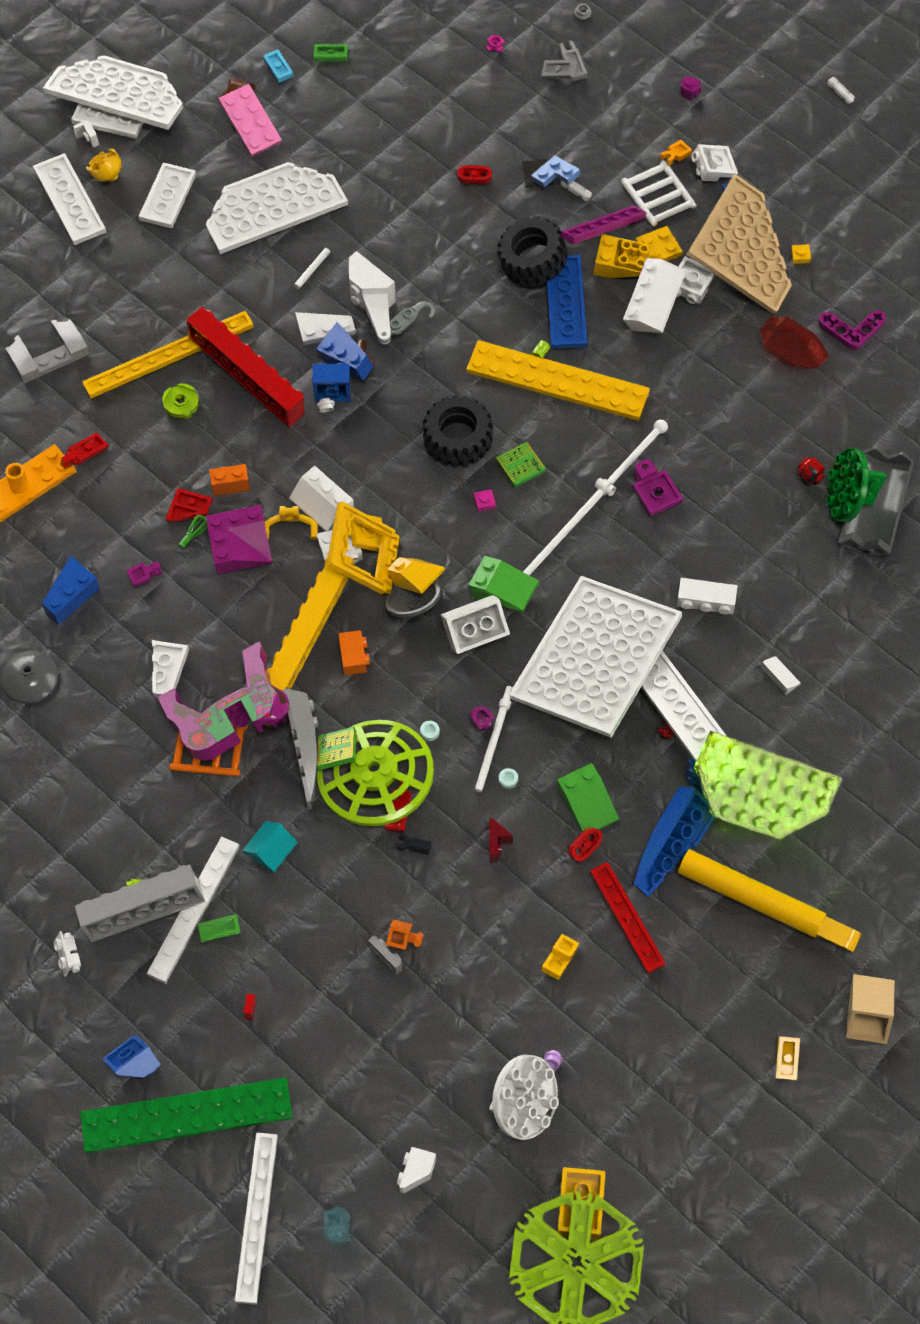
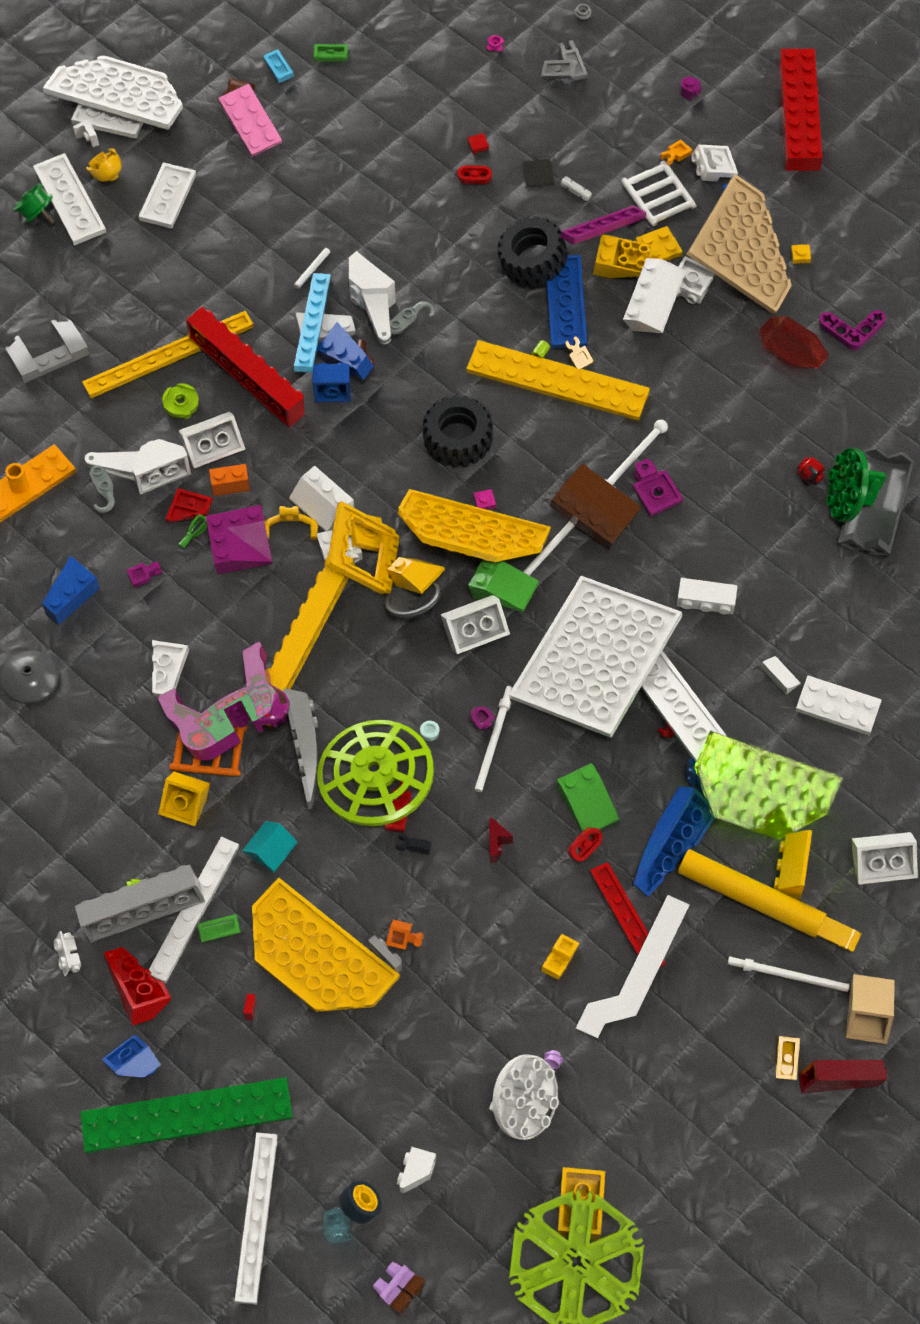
(33, 203): none -> green wheel
(84, 450): red hinge -> none
(138, 990): none -> red wedge
(150, 468): none -> white slope
(183, 798): none -> yellow slope
(212, 439): none -> white slope
(271, 204): white plate -> none
(312, 322): none -> medium azure plate
(315, 954): none -> yellow plate
(325, 405): white plate -> none
(336, 748): bright green tile -> none
(352, 652): orange brick -> none
(360, 1202): none -> black wheel
(401, 1289): none -> hips
(470, 528): none -> yellow plate
(478, 143): none -> red tile
(508, 778): light aqua tile -> none
(520, 464): bright green tile -> none
(555, 169): medium blue plate -> none
(580, 356): none -> plate
(595, 506): none -> reddish brown slope
(641, 975): none -> white sticker
(749, 965): none -> white bar
(793, 863): none -> yellow slope
(800, 110): none -> red brick
(838, 705): none -> white plate
(840, 90): white axle -> none
(841, 1075): none -> dark red slope
(885, 858): none -> white slope

